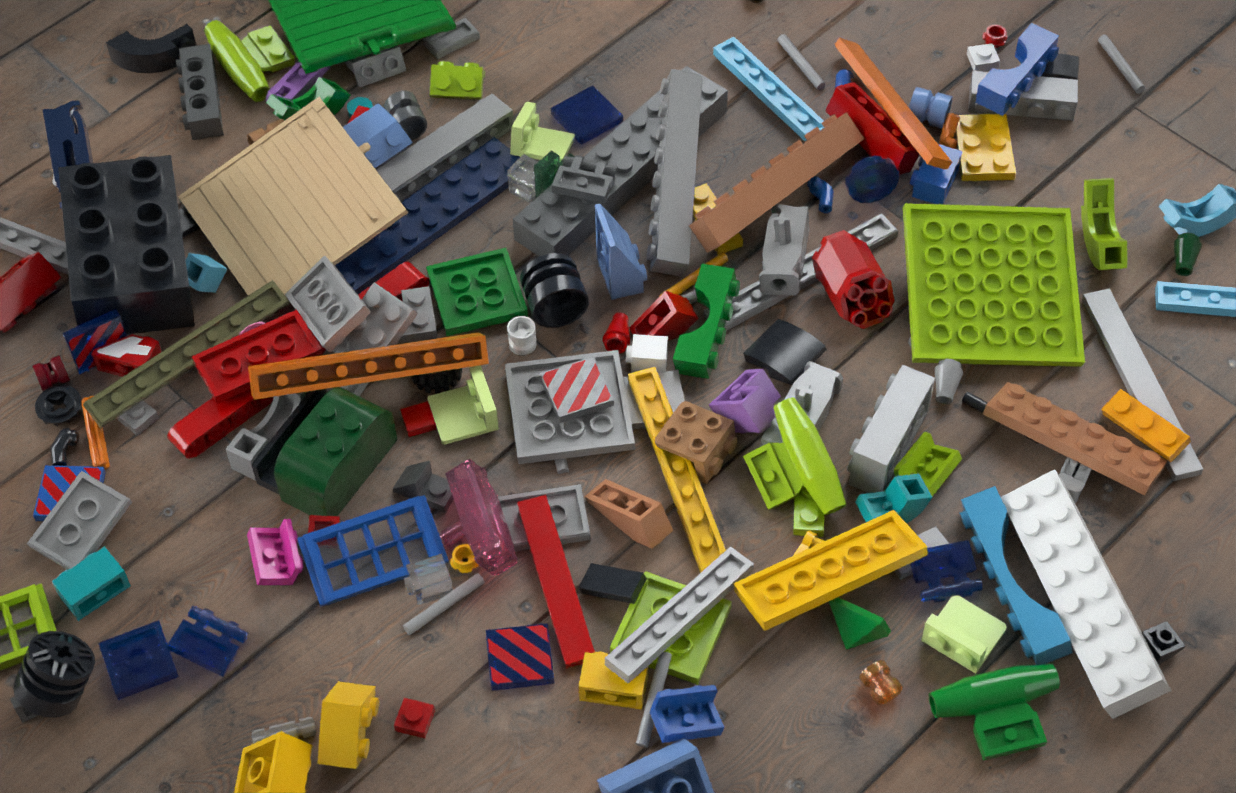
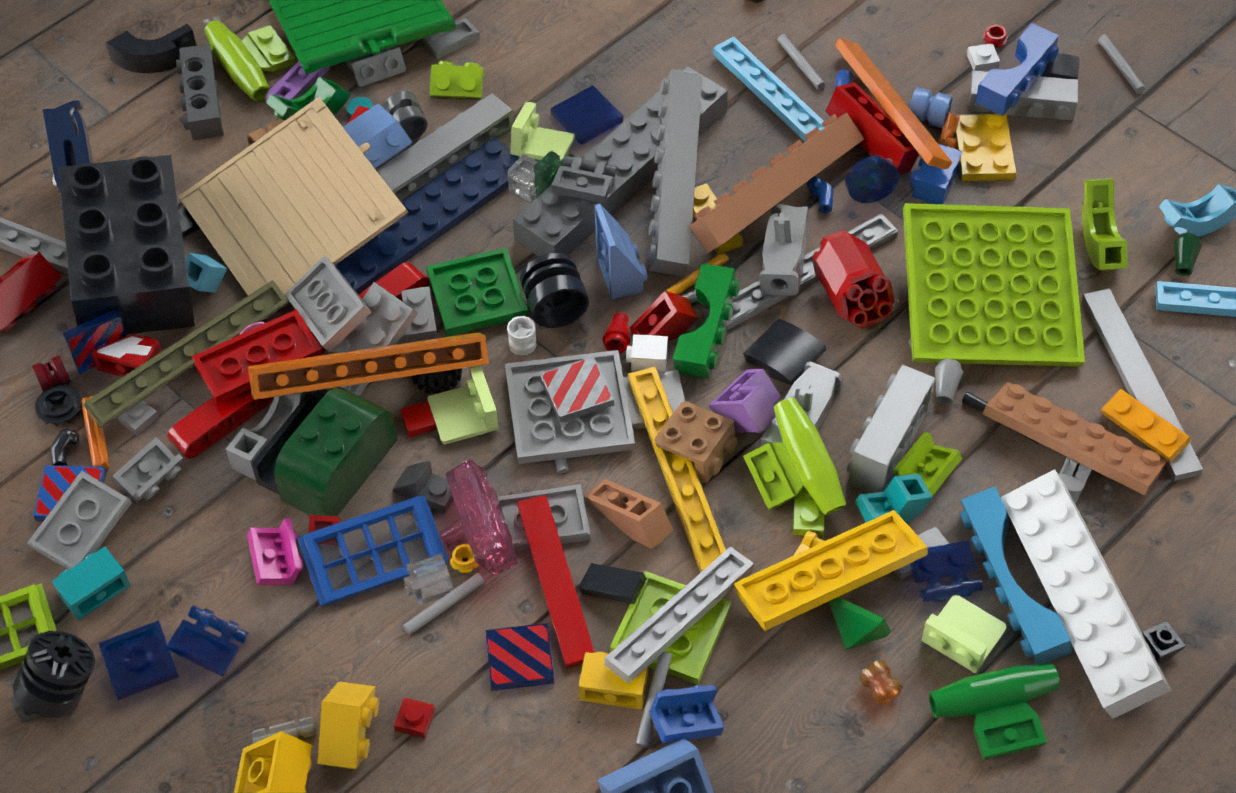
(146, 470): none -> light grey bracket

